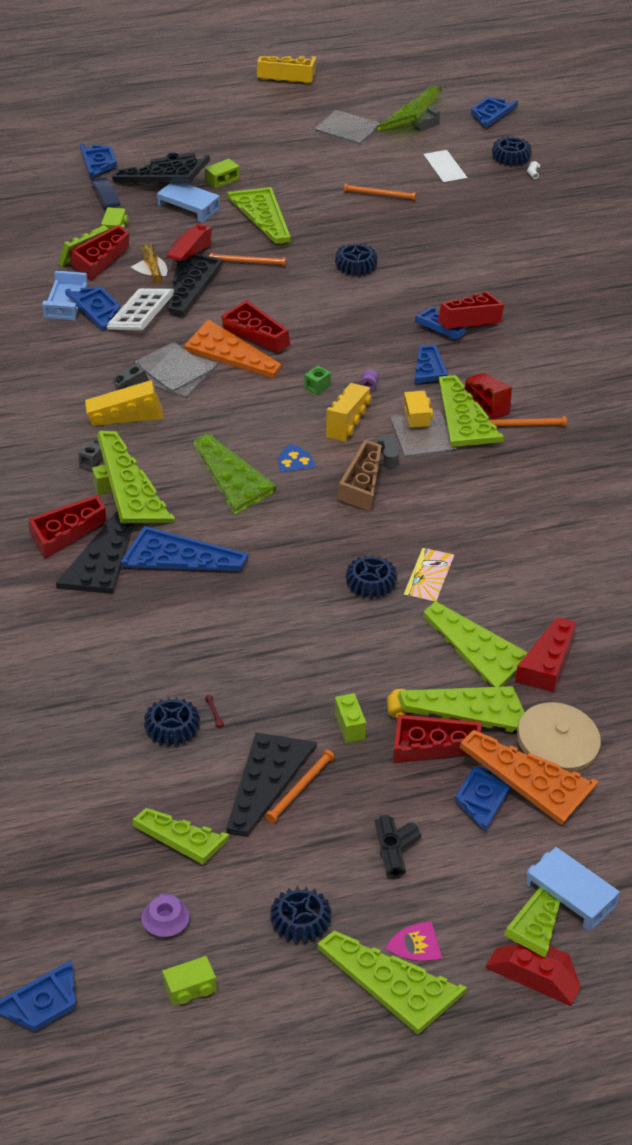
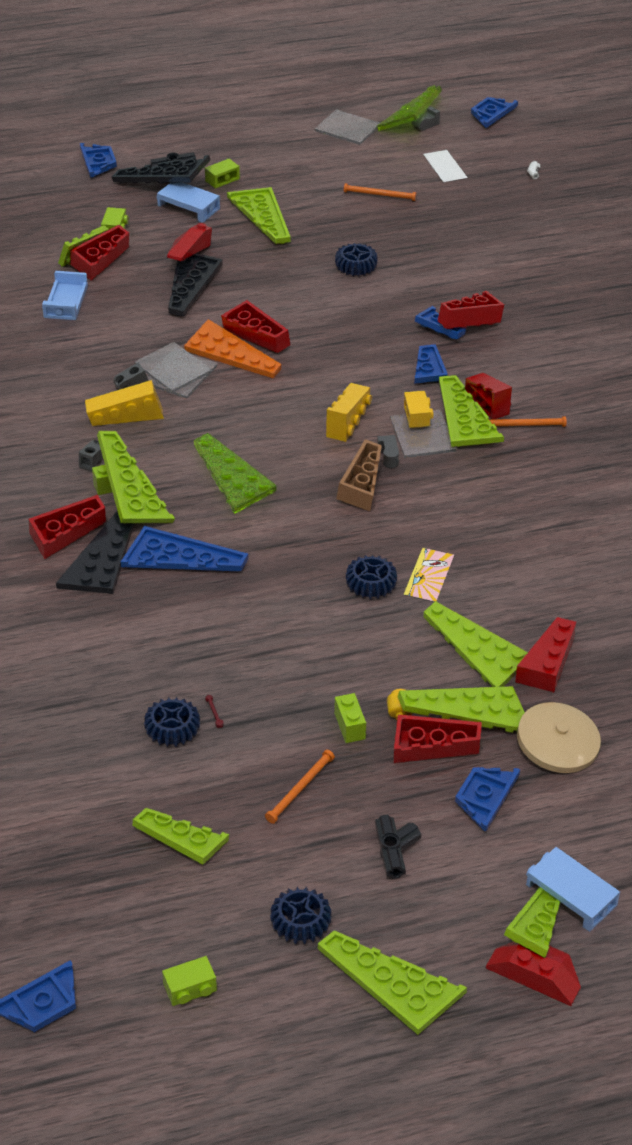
(95, 305): blue wing -> none
(105, 192): dark blue slope -> none
(115, 324): white piece -> none
(143, 268): white sticker -> none
(151, 260): clear yellow pin -> none
(165, 916): medium lavender piece -> none
(246, 259): orange bar -> none
(267, 773): black wing -> none
(286, 68): yellow wedge -> none
(294, 459): blue sticker -> none
(317, 380): bright green brick -> none
(372, 377): medium lavender wheel -> none
(416, 943): dark pink sticker -> none
(511, 151): dark blue gear -> none
(536, 779): orange wing -> none

